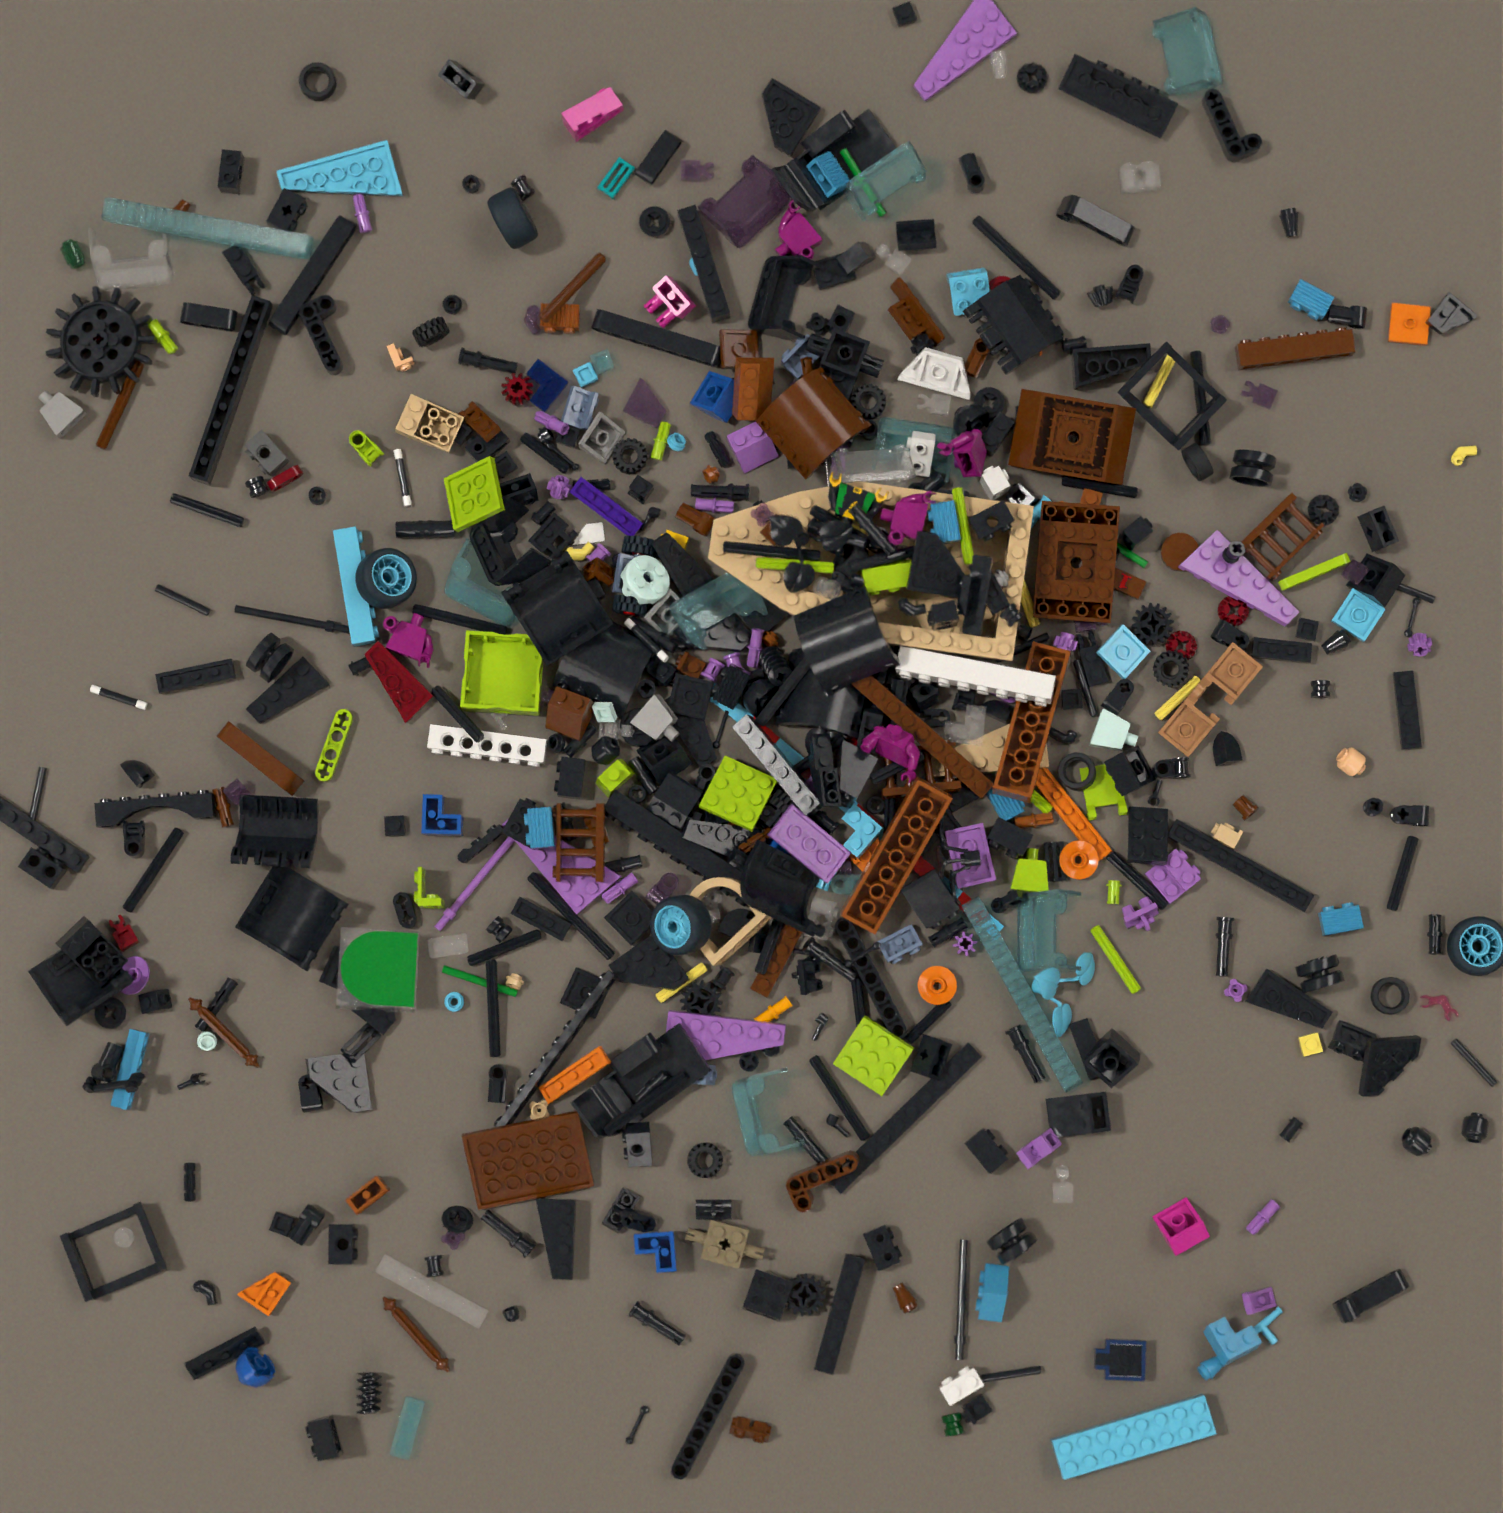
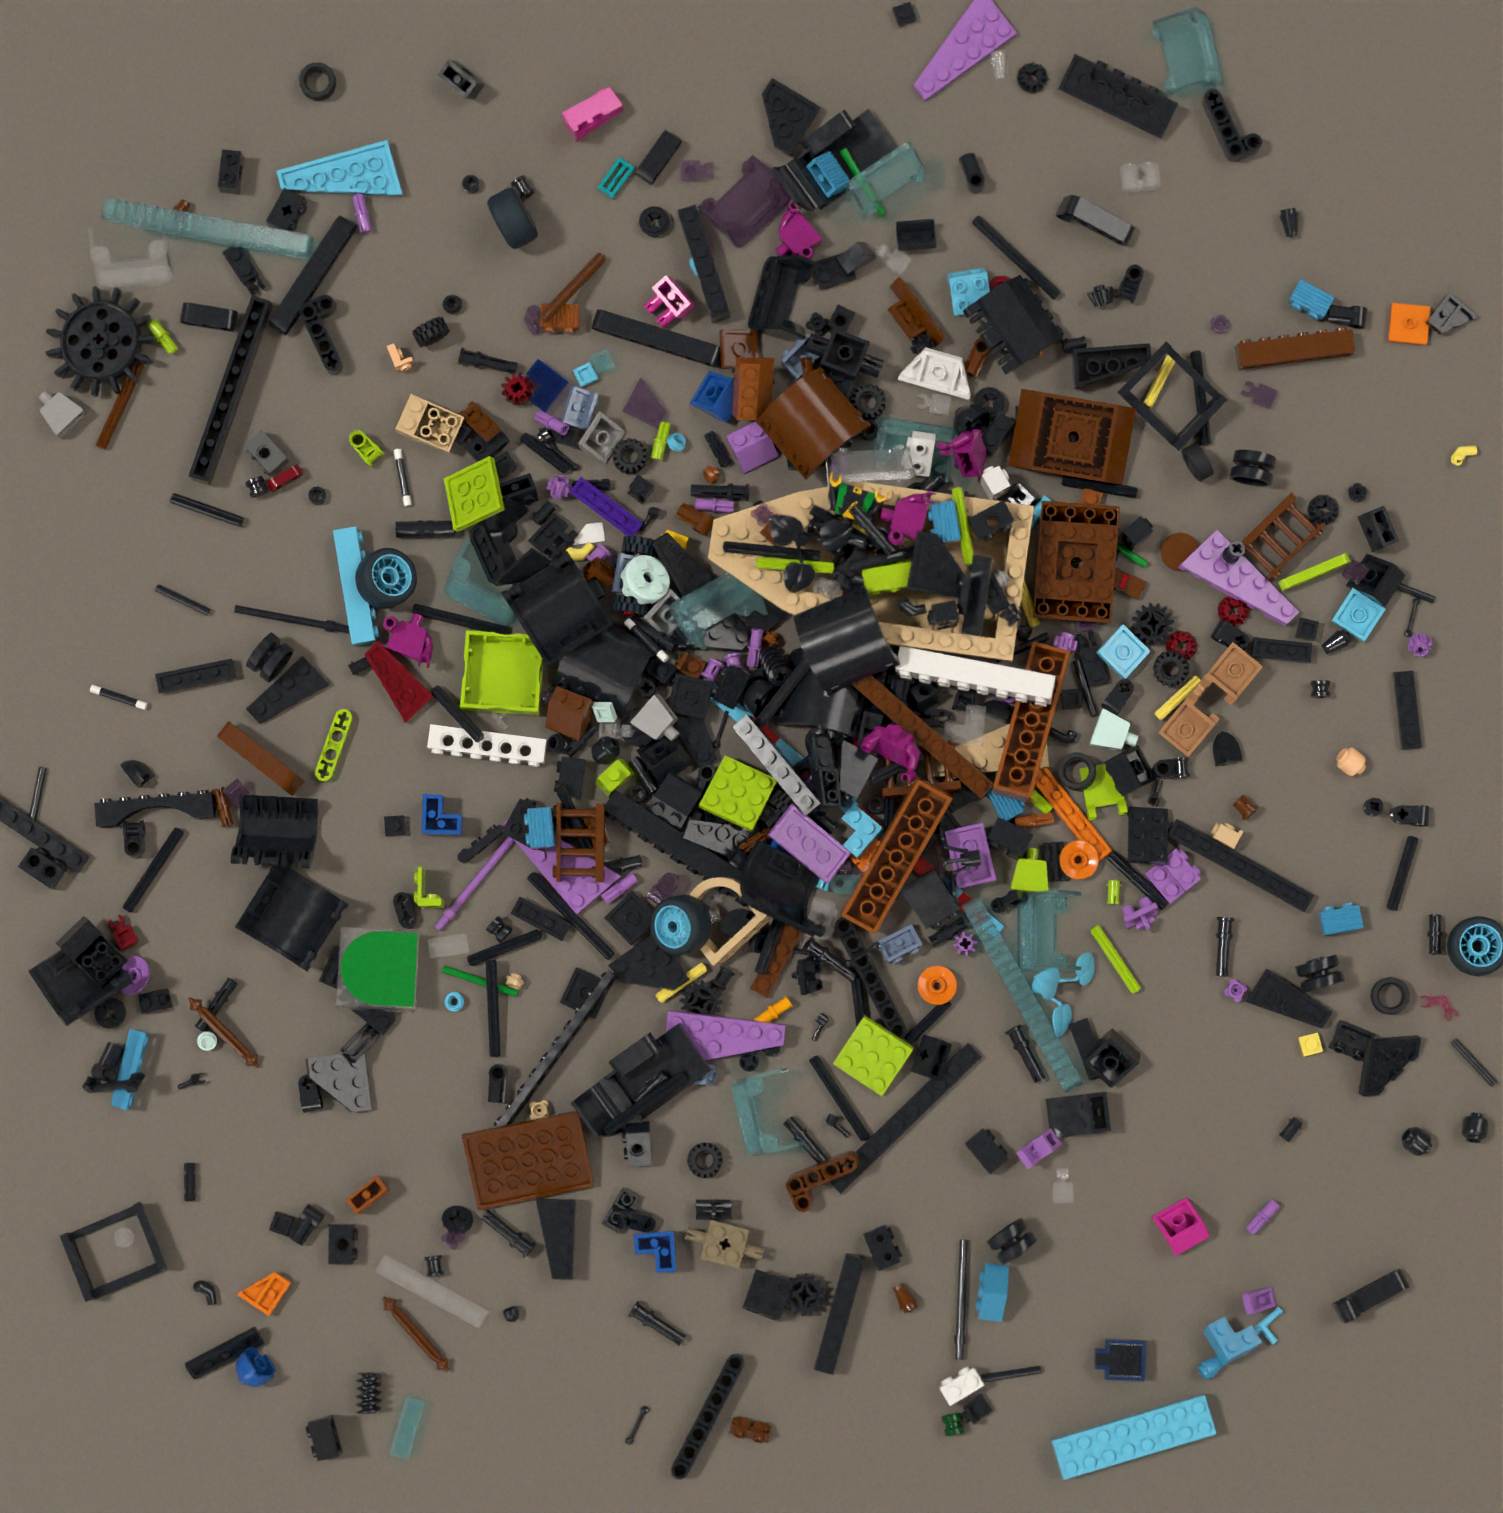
(72, 254): clear green brick -> none
(574, 1074): orange tile -> none
(576, 822): none -> black axle

